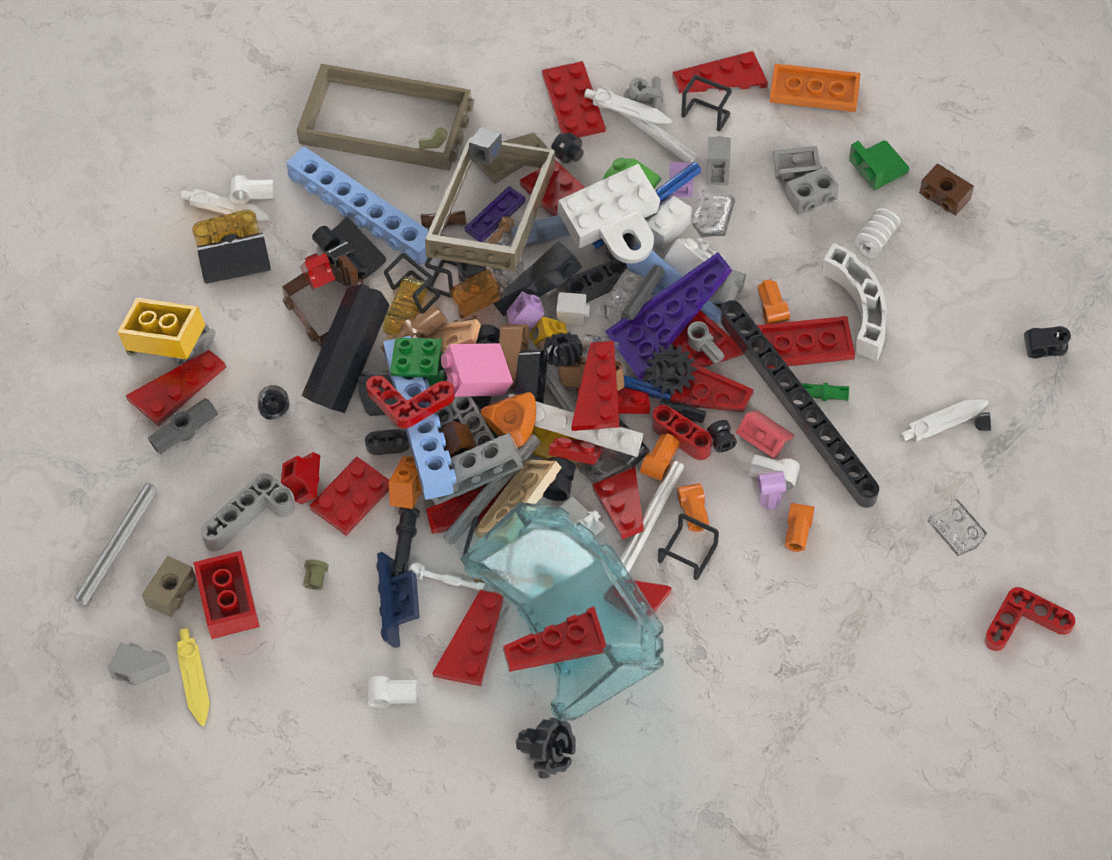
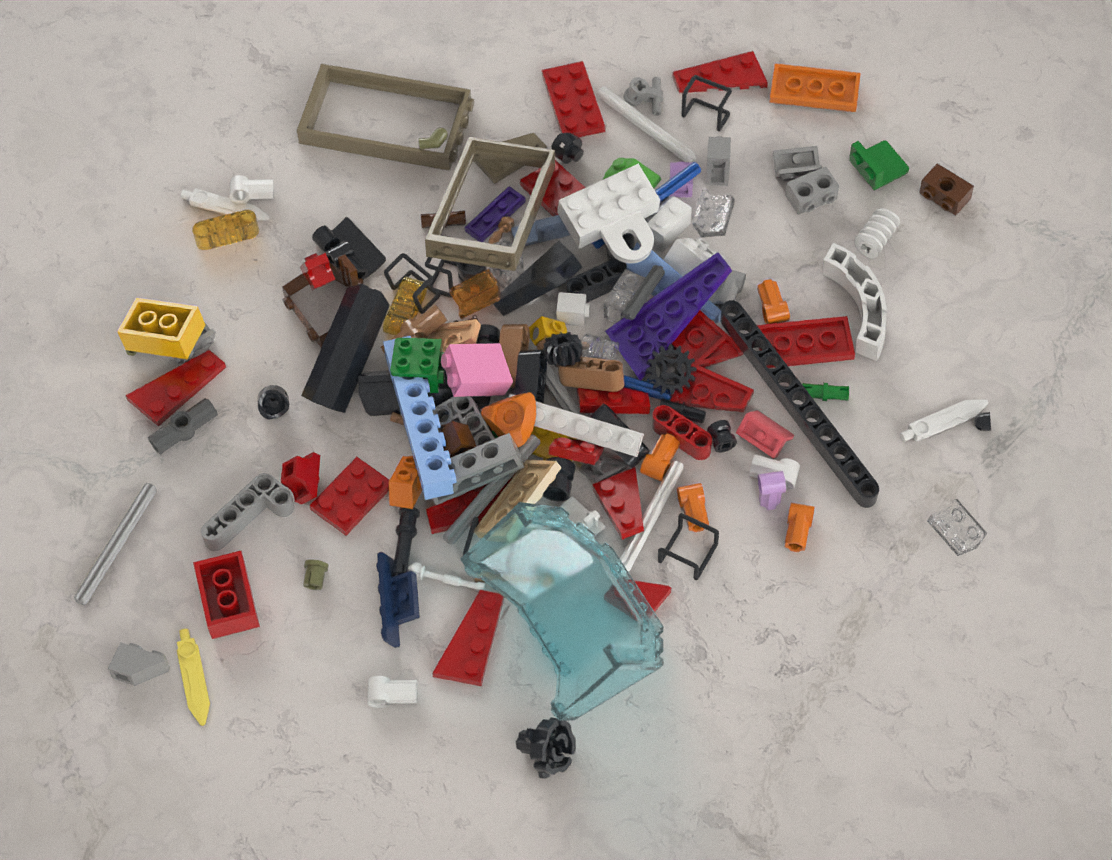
(170, 573): dark tan brick -> none
(233, 257): black panel -> none
(358, 204): light blue brick -> none
(387, 442): black beam -> none
(404, 406): red beam -> none
(485, 145): dark grey brick -> none
(526, 310): lavender brick -> none
(569, 640): red wing -> none
(598, 390): red wing -> none
(626, 106): white piece -> none
(705, 343): light grey axle -> none
(1019, 609): red beam -> none
(1045, 343): black piece -> none

